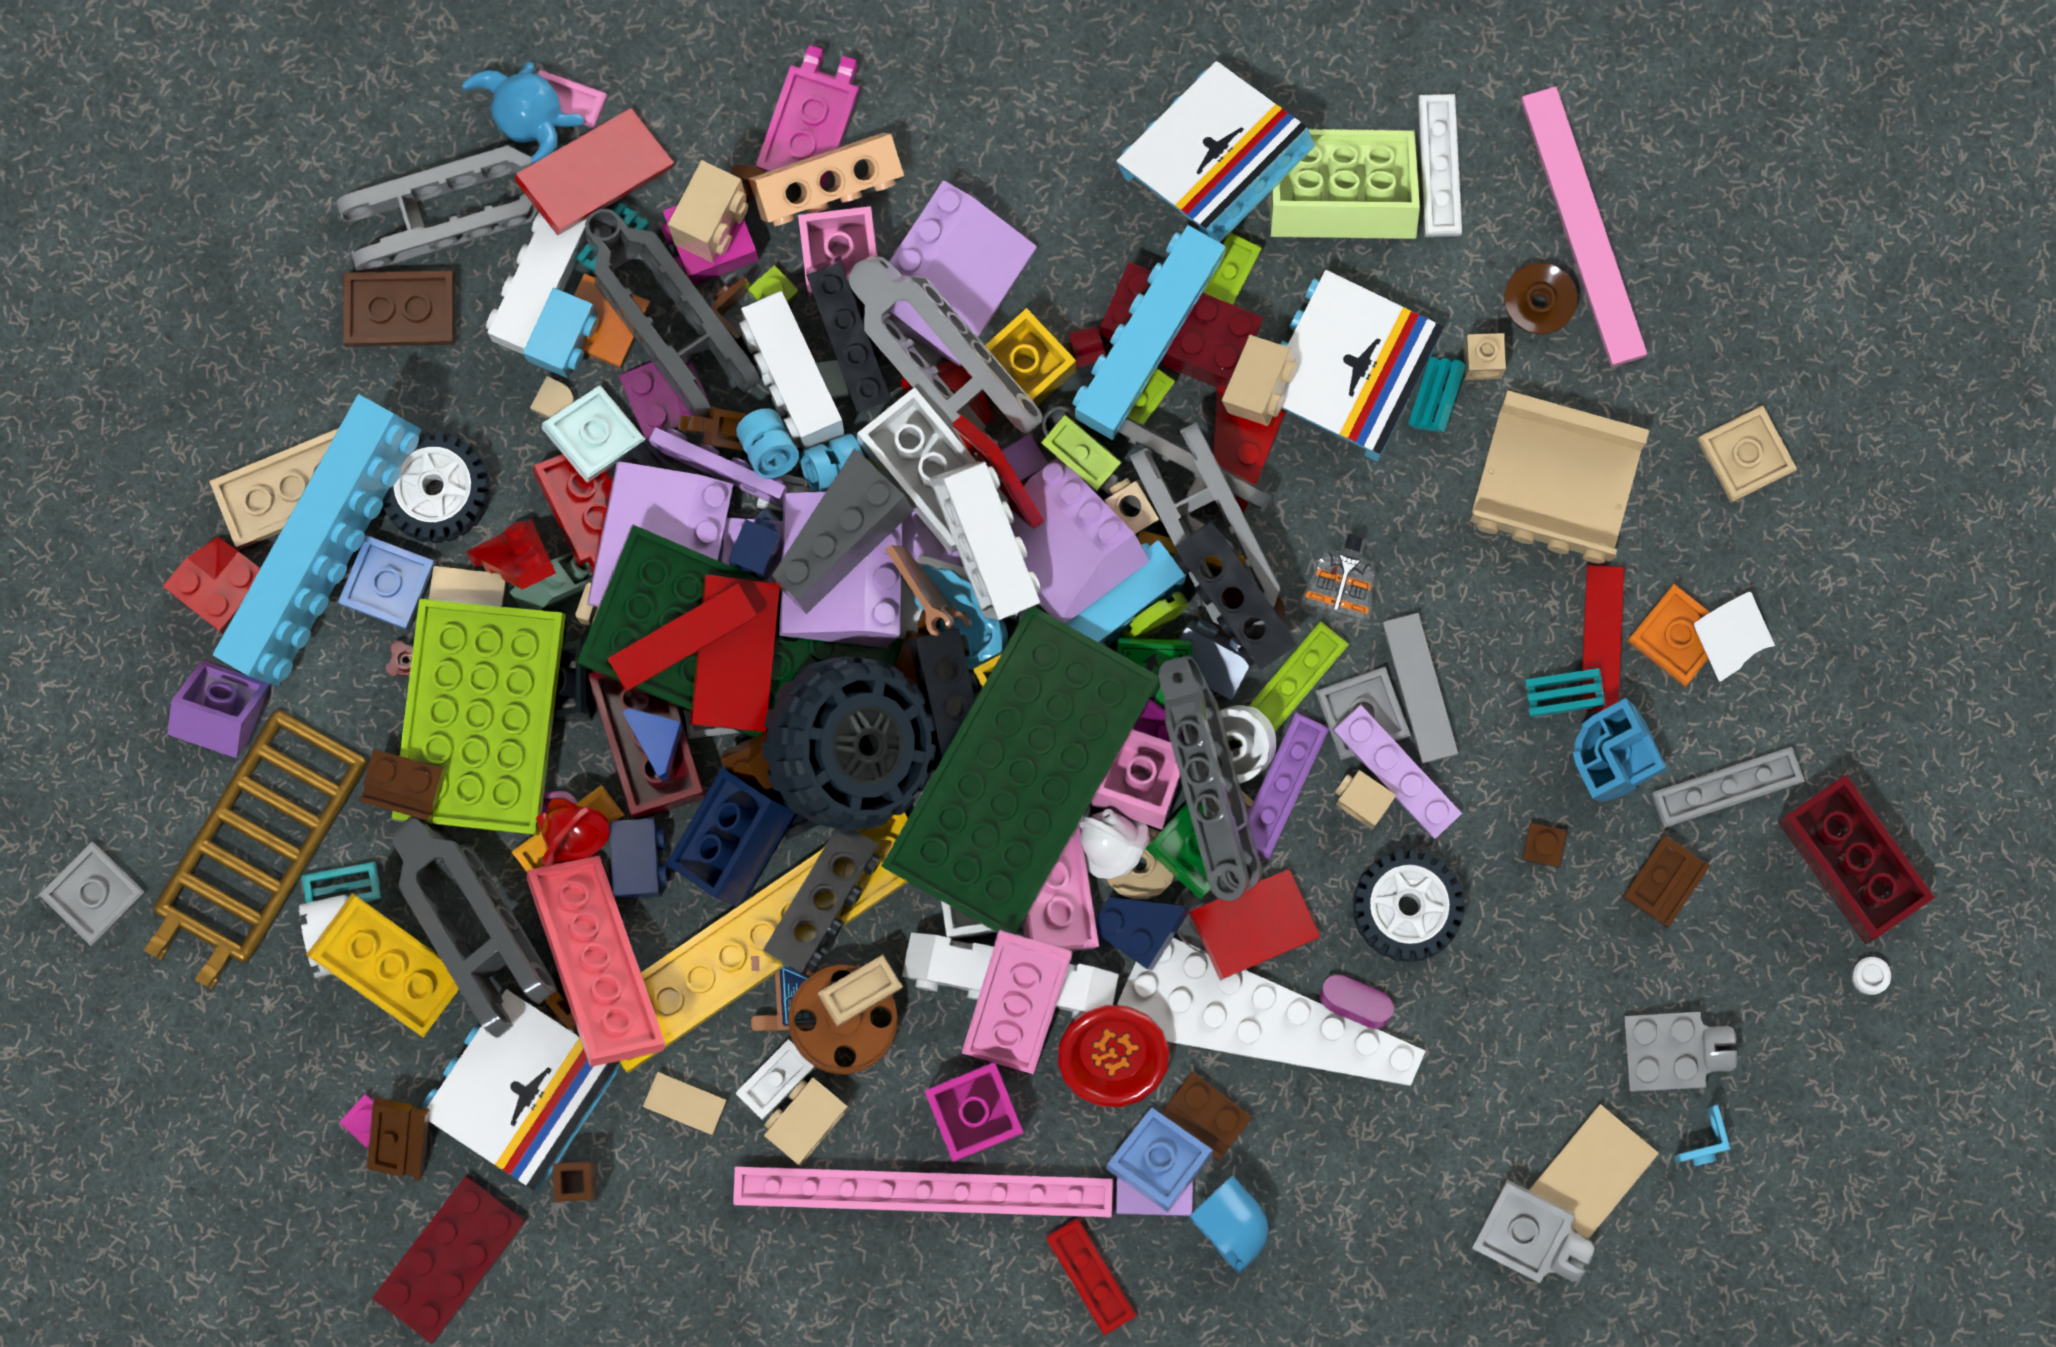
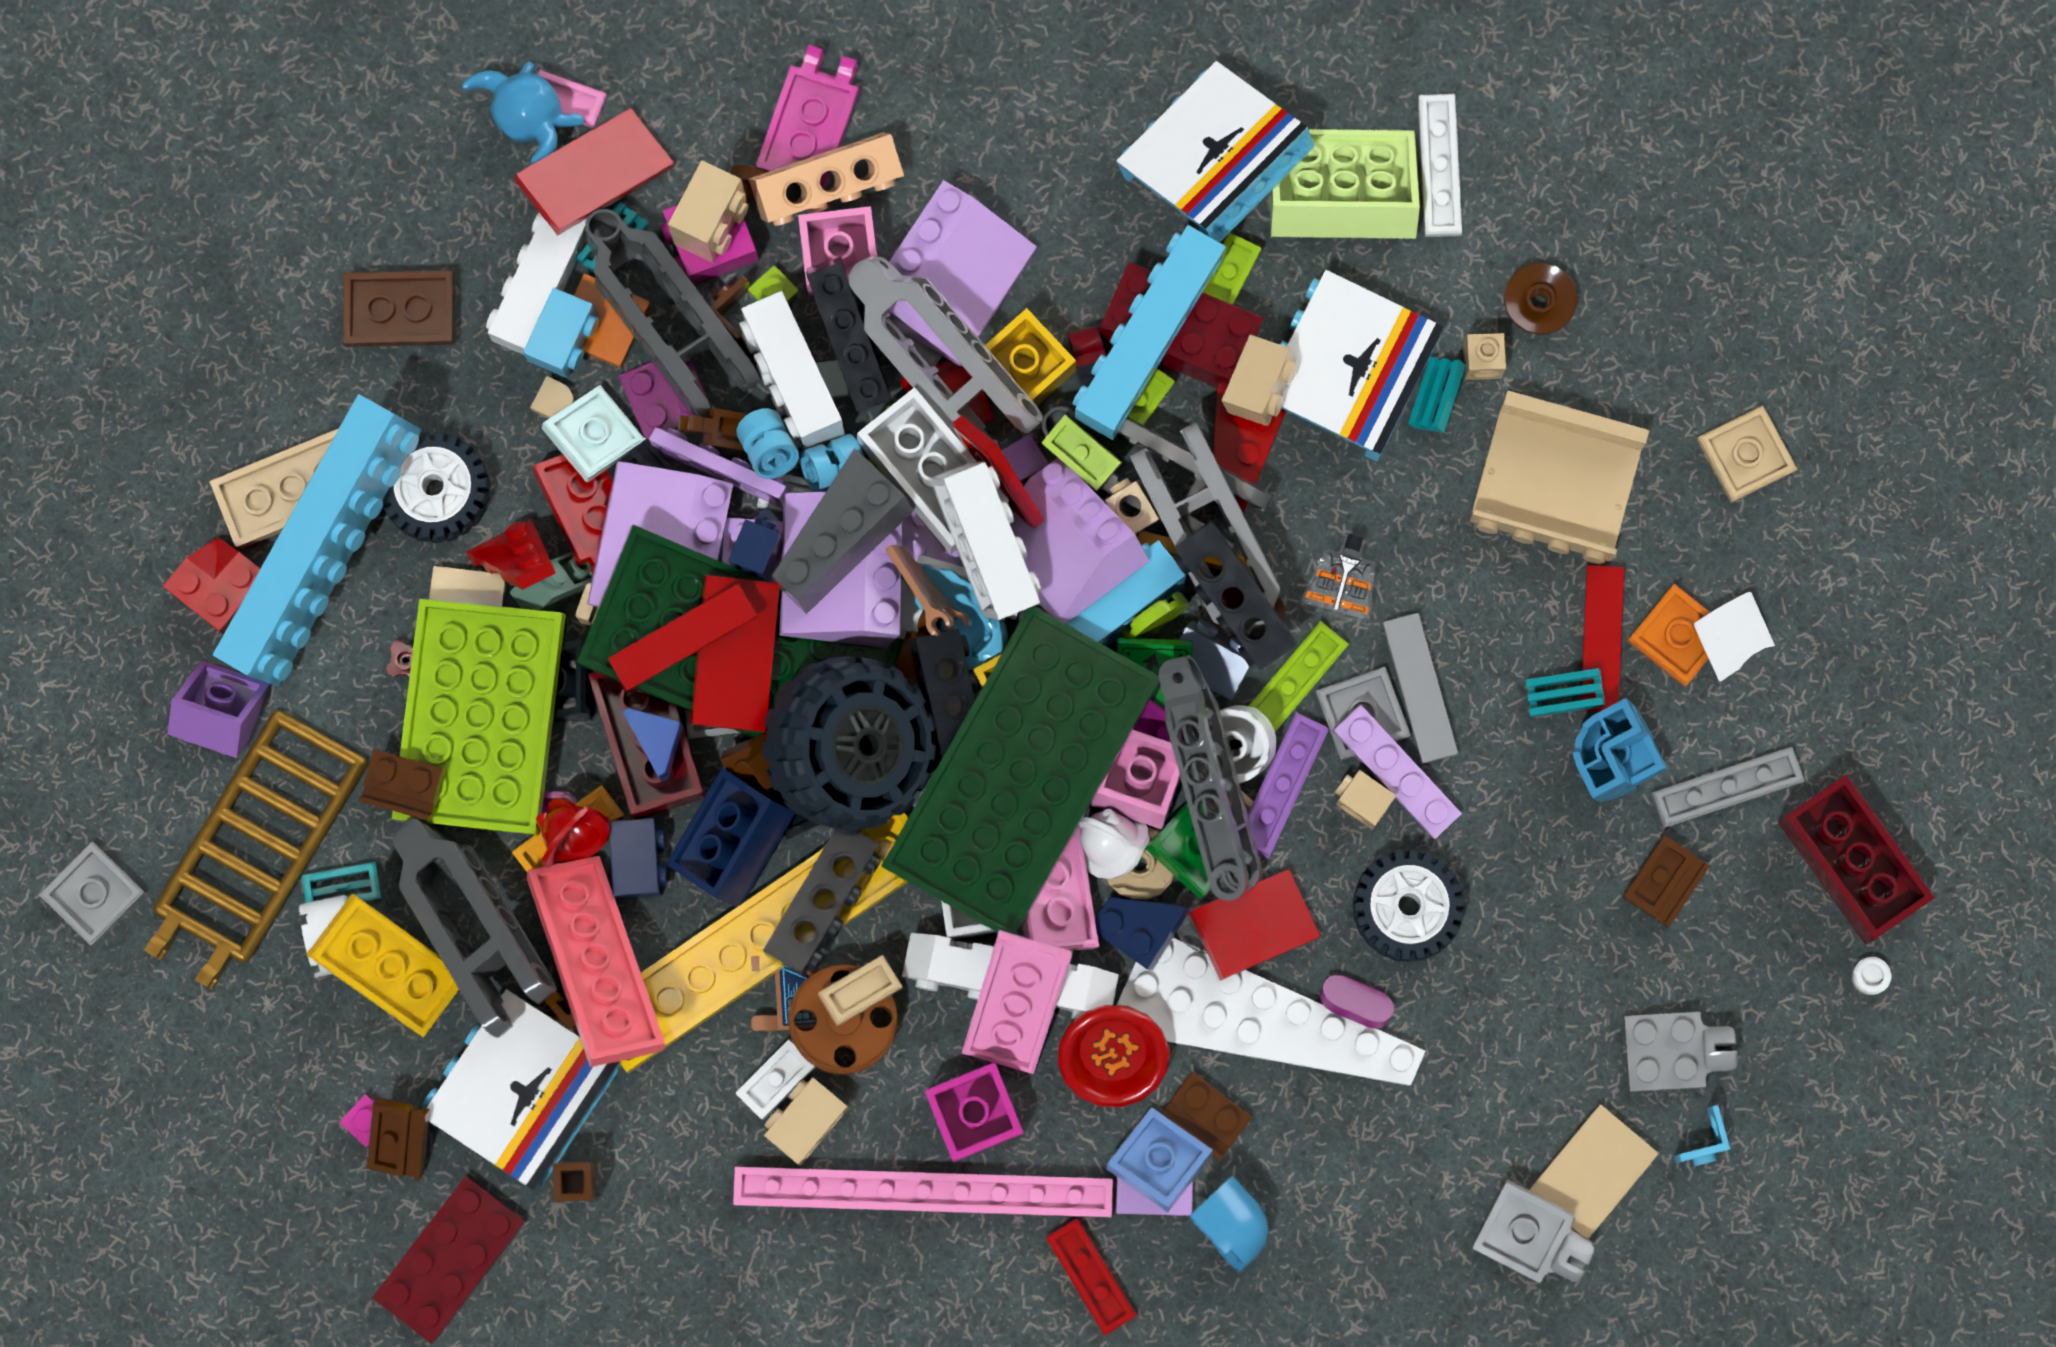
(386, 582): medium blue plate -> none
(427, 184): light grey piece -> none
(685, 1103): tan tile -> none
(1544, 845): reddish brown plate -> none
(1583, 227): bright pink tile -> none

